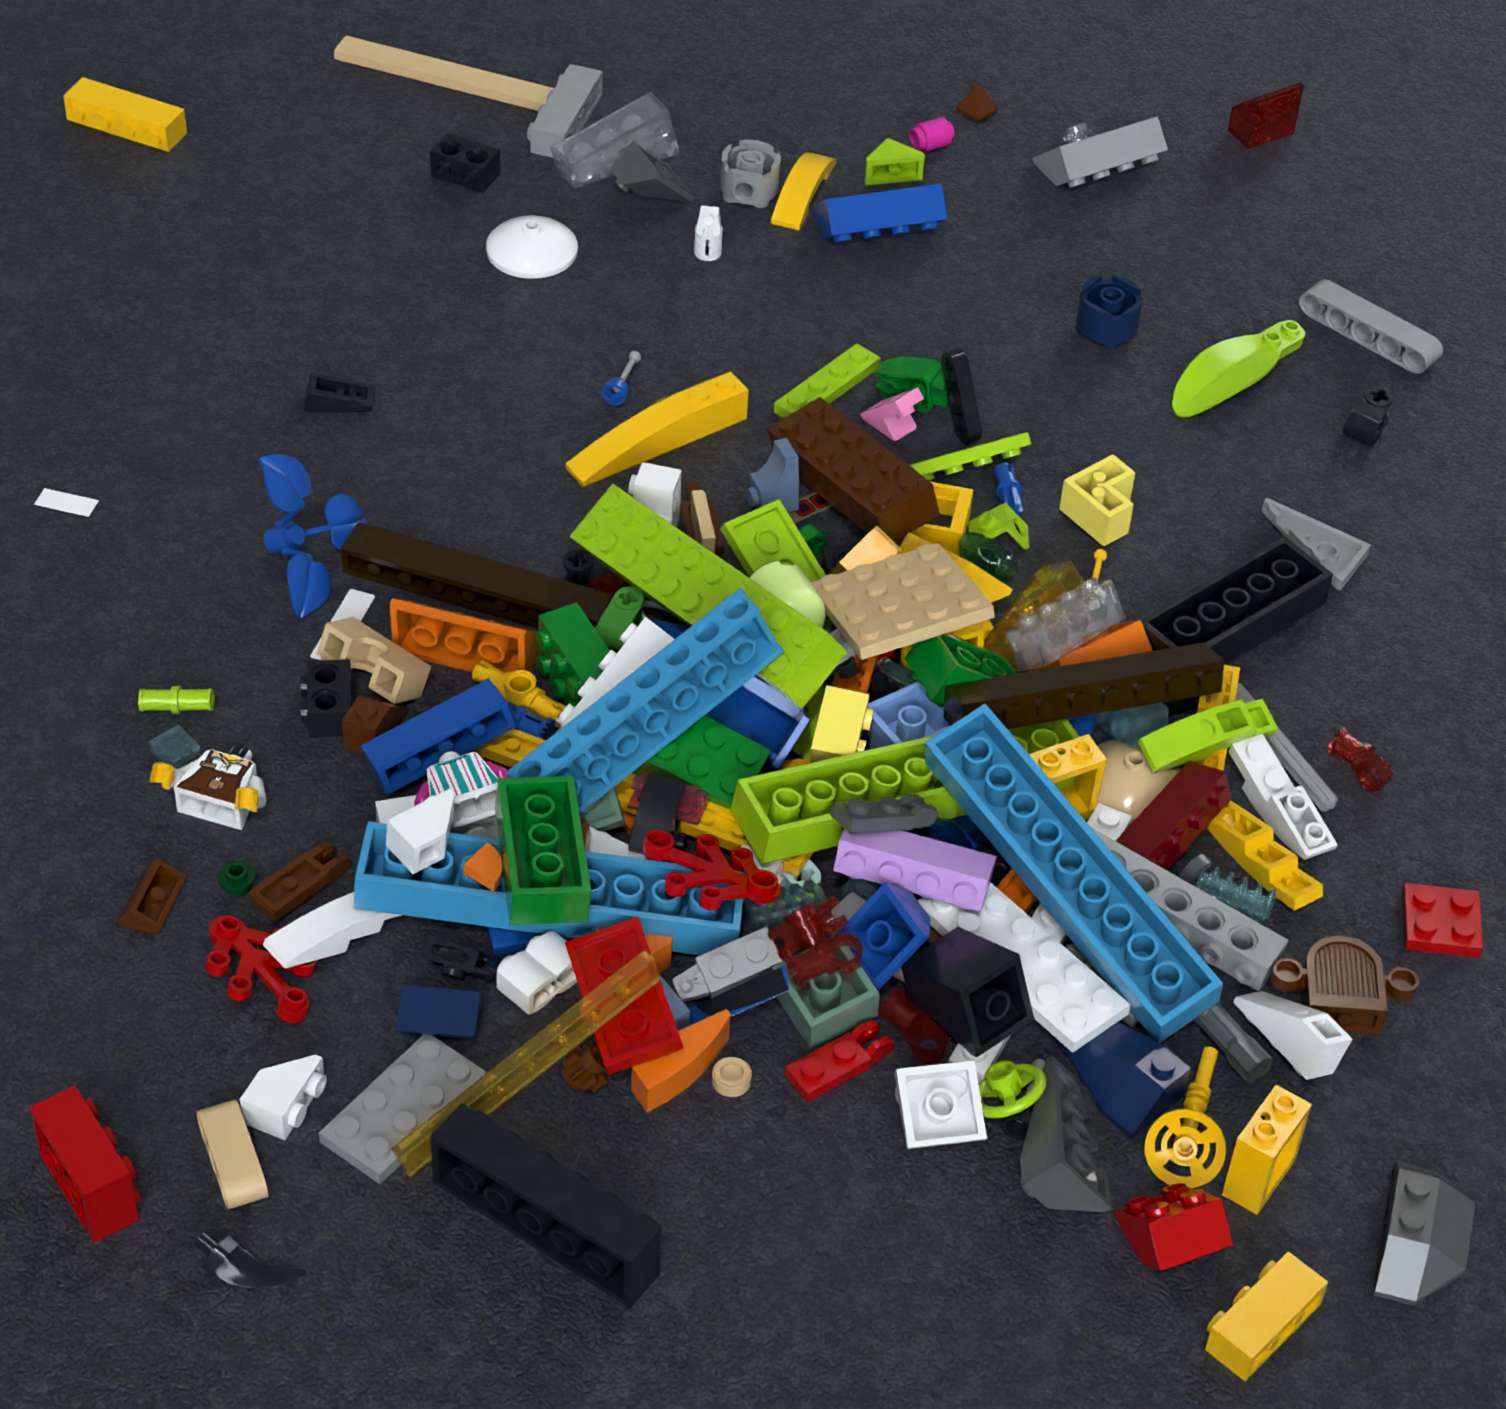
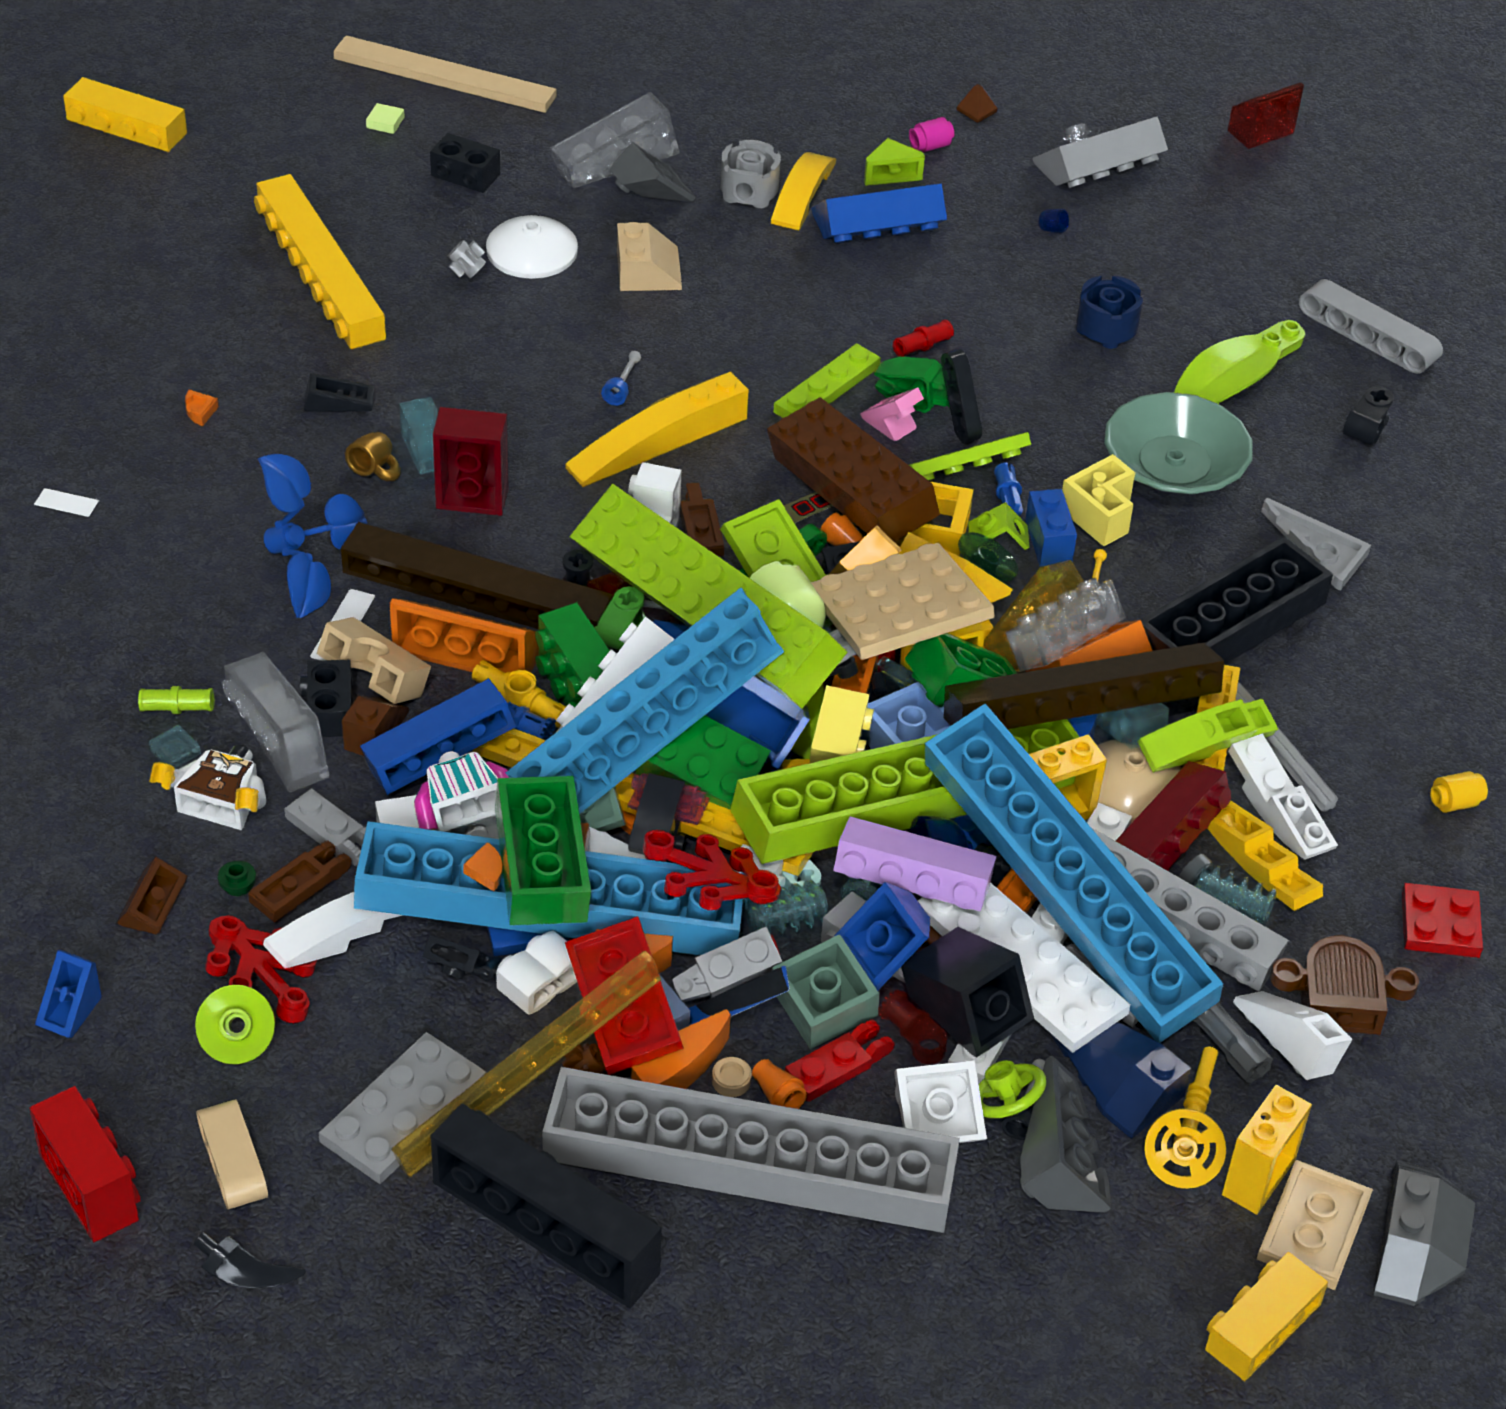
(69, 994): none -> blue slope
(200, 406): none -> orange tile
(215, 1021): none -> lime dish
(278, 720): none -> clear wedge
(281, 1094): white slope -> none
(320, 262): none -> yellow brick
(326, 823): none -> light grey hinge
(369, 454): none -> pearl gold piece
(385, 118): none -> yellowish green tile
(417, 429): none -> clear light blue brick
(422, 832): white slope -> none
(439, 1011): dark blue panel -> none
(466, 259): none -> light grey gear
(471, 461): none -> dark red brick
(566, 108): light grey brick -> none
(646, 259): none -> tan slope
(702, 520): tan tile -> none
(708, 228): white hinge -> none
(751, 1149): none -> light grey brick
(776, 479): sand blue arch -> none
(778, 1085): none -> orange cone
(807, 927): clear red pin -> none
(822, 959): clear red connector -> none
(840, 530): none -> orange cone
(884, 815): dark grey hinge -> none
(923, 338): none -> red pin
(1050, 526): none -> blue brick
(1054, 220): none -> clear blue piece
(1174, 1226): red slope -> none
(1179, 442): none -> sand green dish
(1316, 1221): none -> tan tile
(1361, 758): clear red connector -> none
(1458, 791): none -> yellow brick

